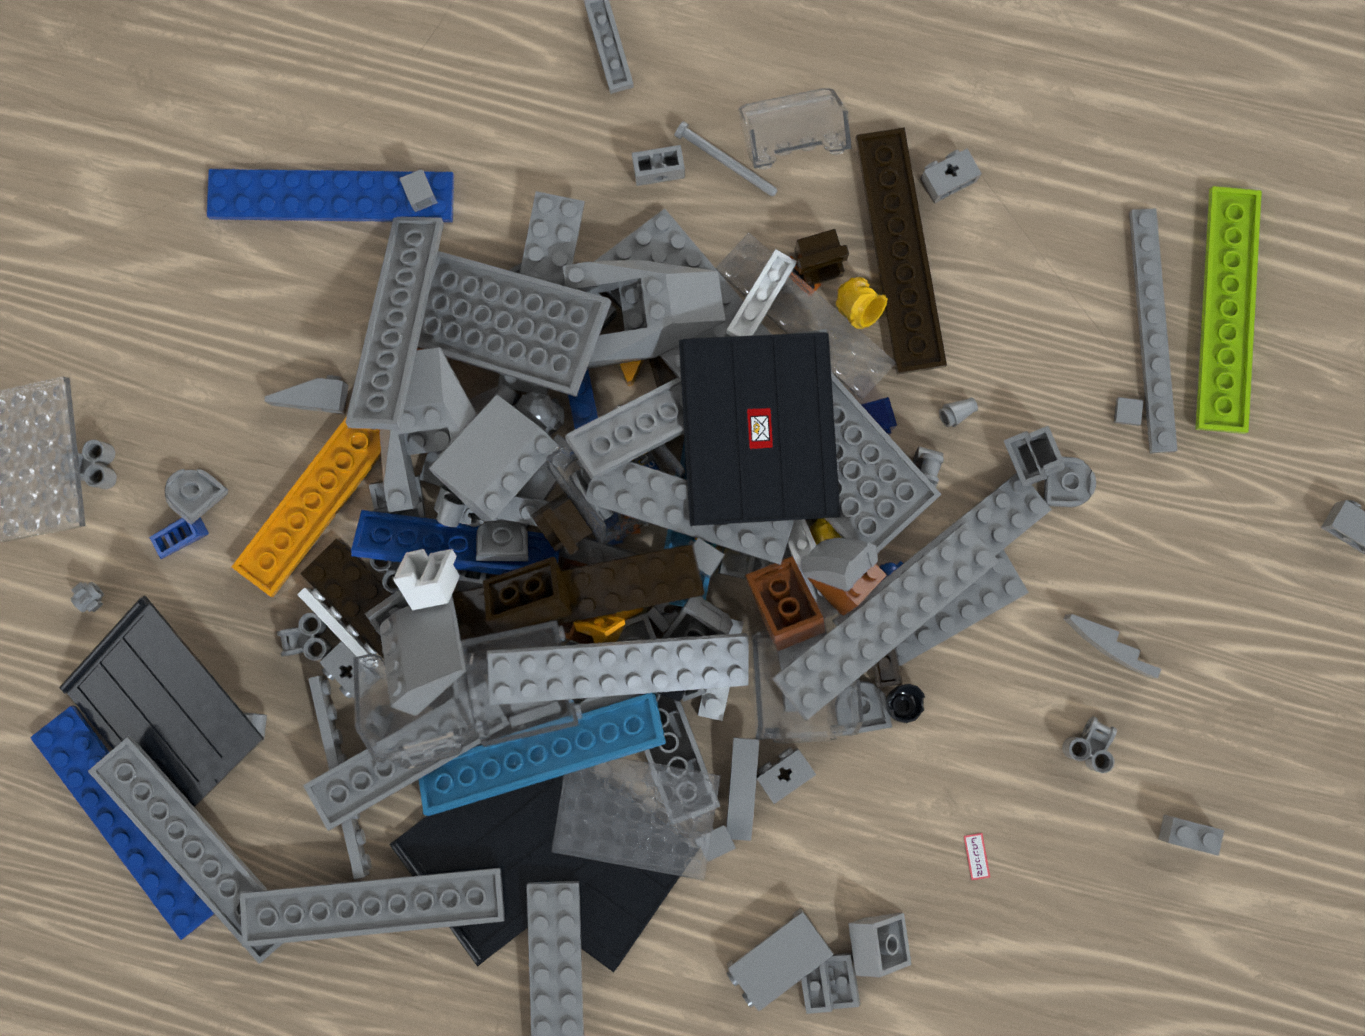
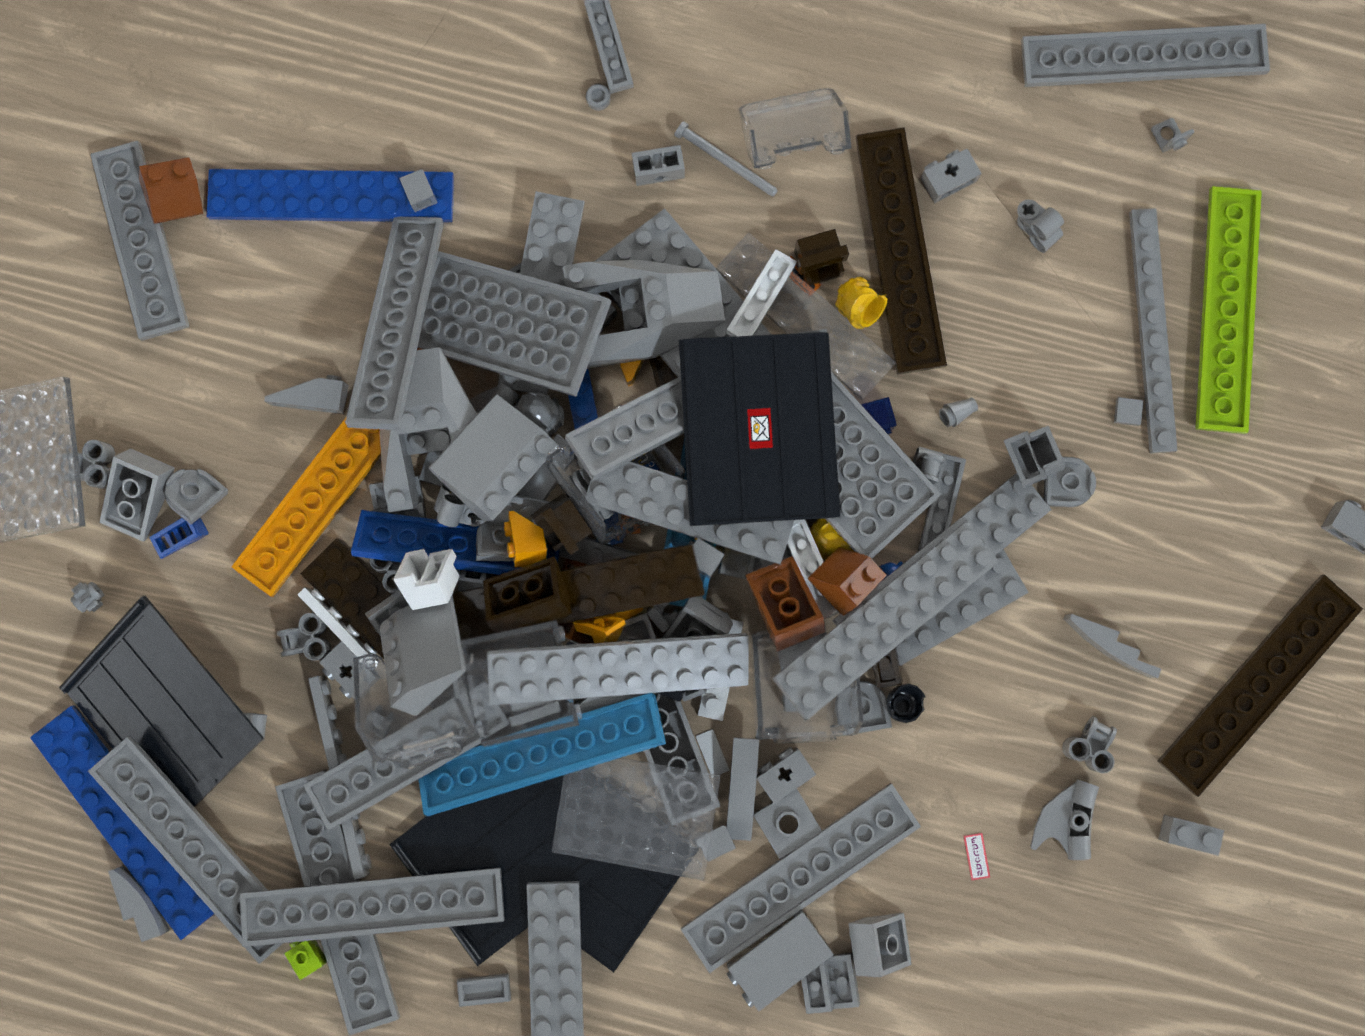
(134, 493): none -> light grey slope
(137, 905): none -> light grey slope
(139, 243): none -> light grey plate
(171, 190): none -> dark orange slope
(305, 957): none -> lime brick
(353, 960): none -> light grey plate
(484, 990): none -> light grey tile
(526, 540): none -> light orange slope
(598, 97): none -> light grey tile
(712, 752): none -> white sticker
(769, 818): none -> light grey piece
(800, 877): none -> light grey plate
(839, 561): light grey slope -> none
(941, 511): none -> light grey tile
(1040, 224): none -> light grey piece
(1059, 816): none -> light grey pin
(1145, 55): none -> light grey plate
(1178, 141): none -> light grey bracket
(1260, 685): none -> dark brown plate

